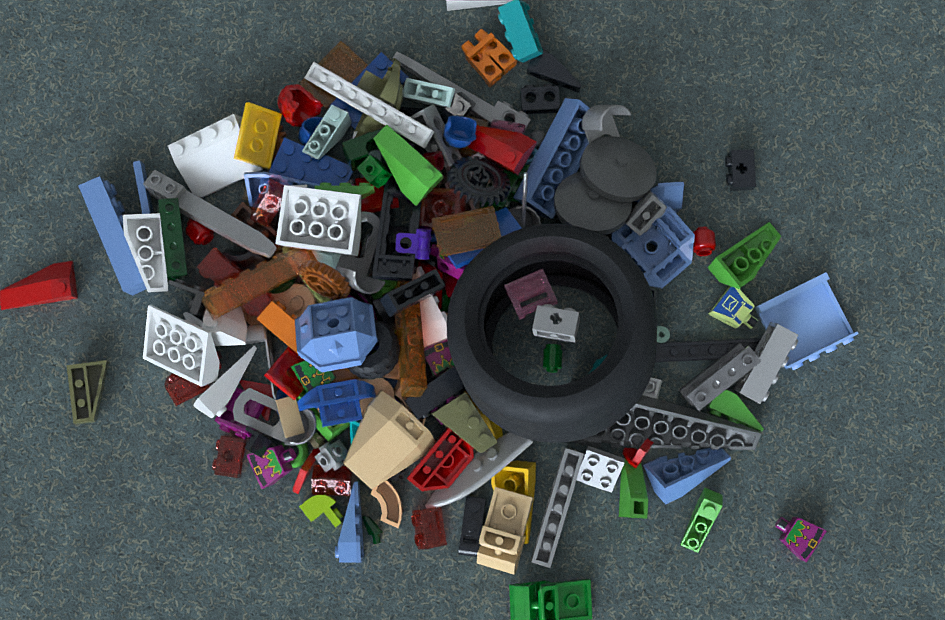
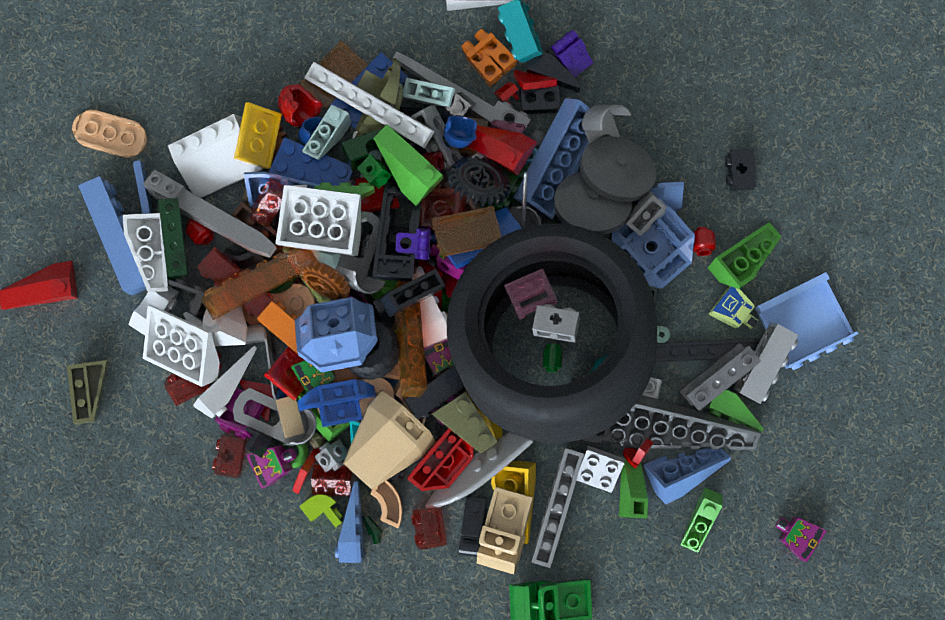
(109, 133): none -> light nougat tile
(162, 300): none -> white brick
(506, 91): none -> red tile
(533, 81): none -> red tile
(572, 53): none -> dark purple piece

